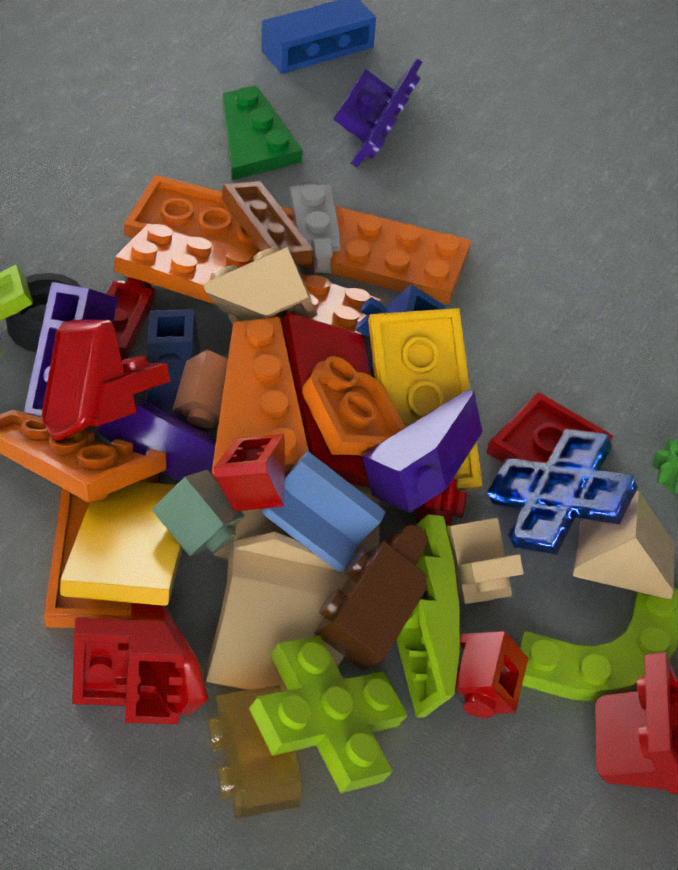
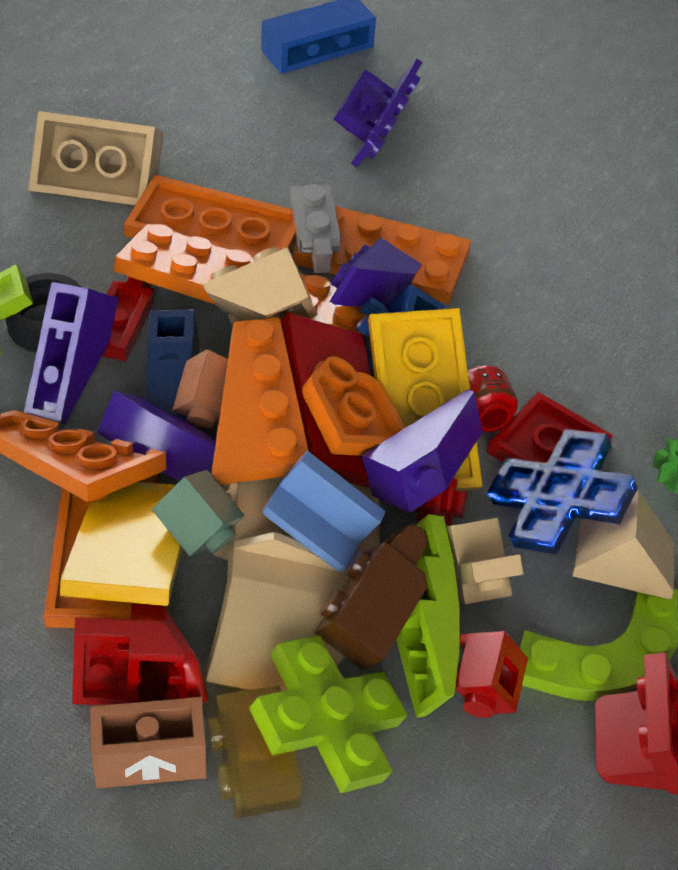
(90, 380): red piece -> none
(93, 158): none -> tan slope
(148, 742): none -> nougat brick
(253, 472): red slope -> none
(256, 134): green wing -> none
(265, 220): dark orange plate -> none
(376, 273): none -> dark purple slope
(493, 396): none -> red head

